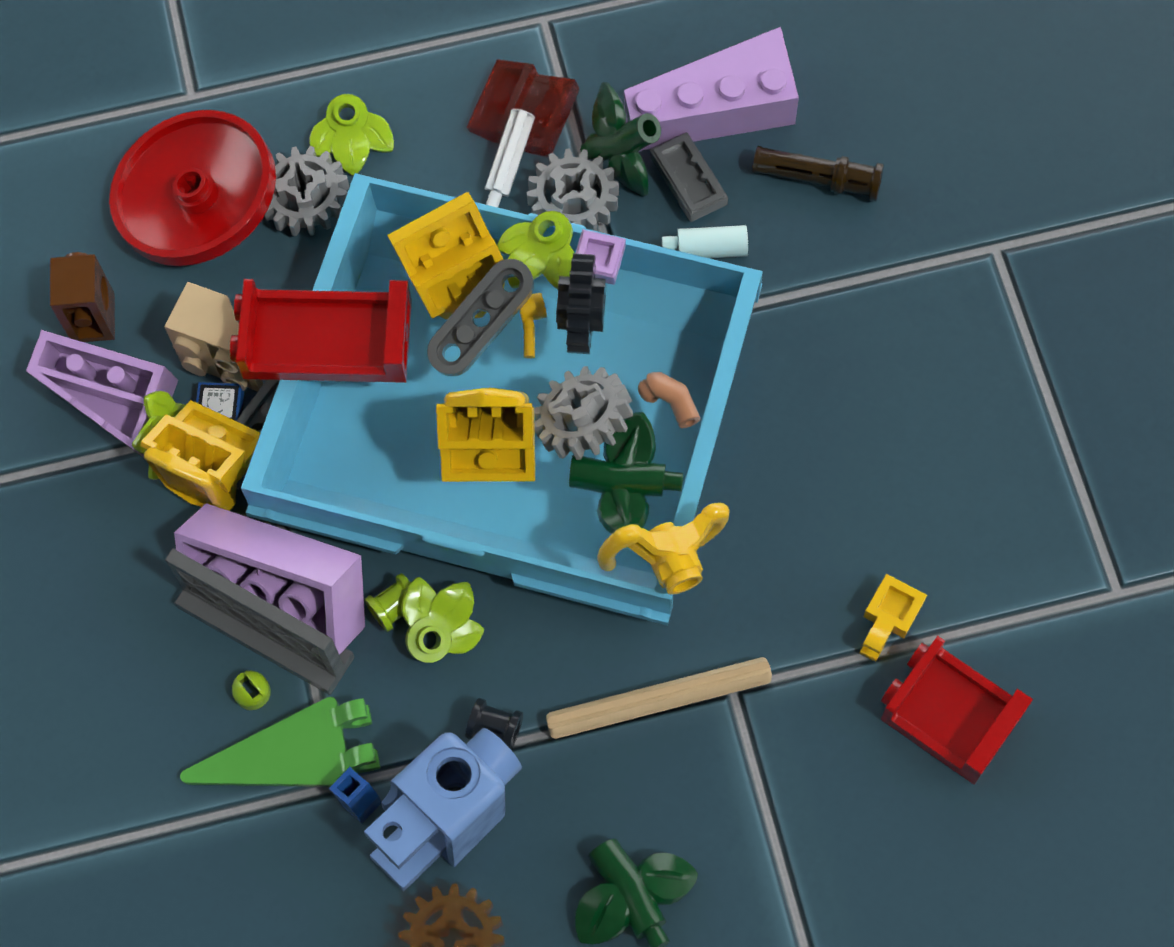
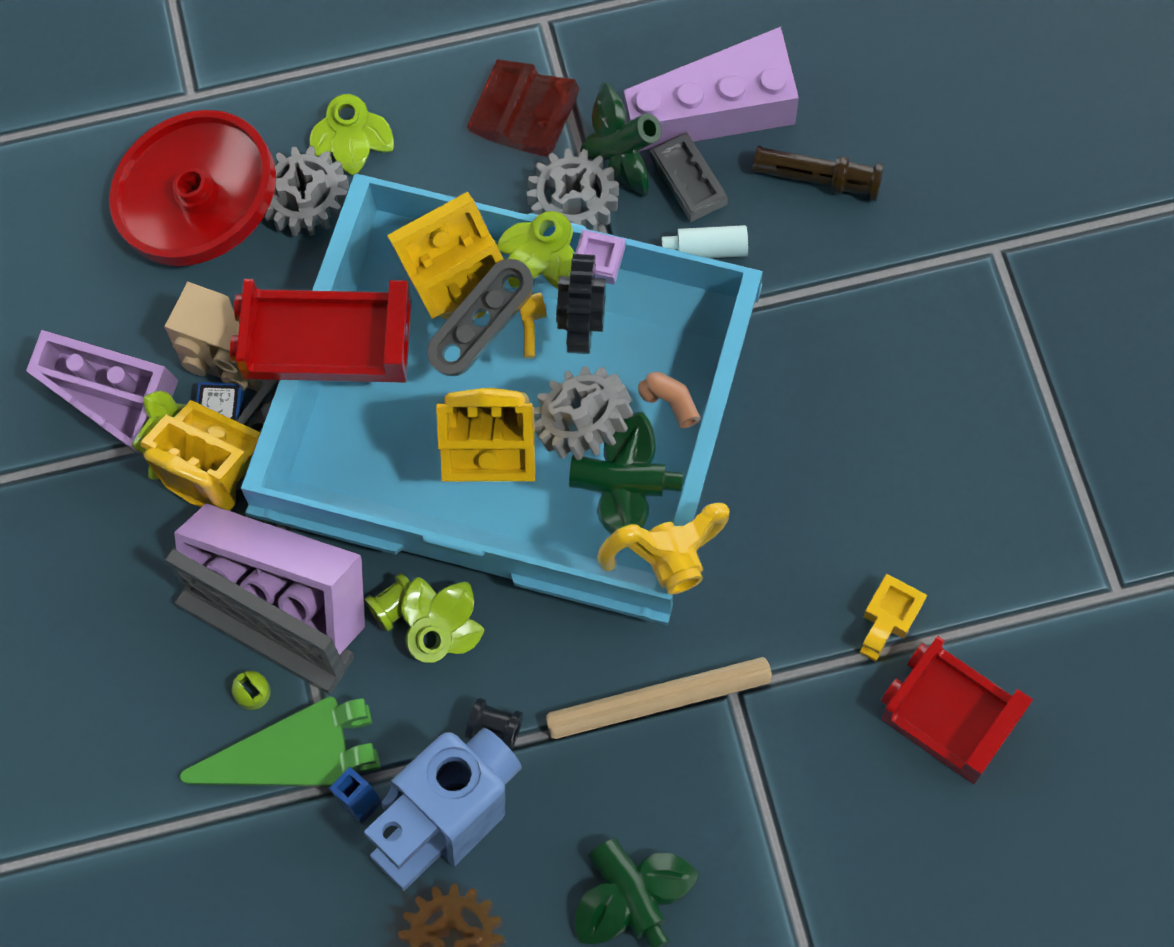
(82, 297): reddish brown brick -> none
(508, 155): white axle -> none

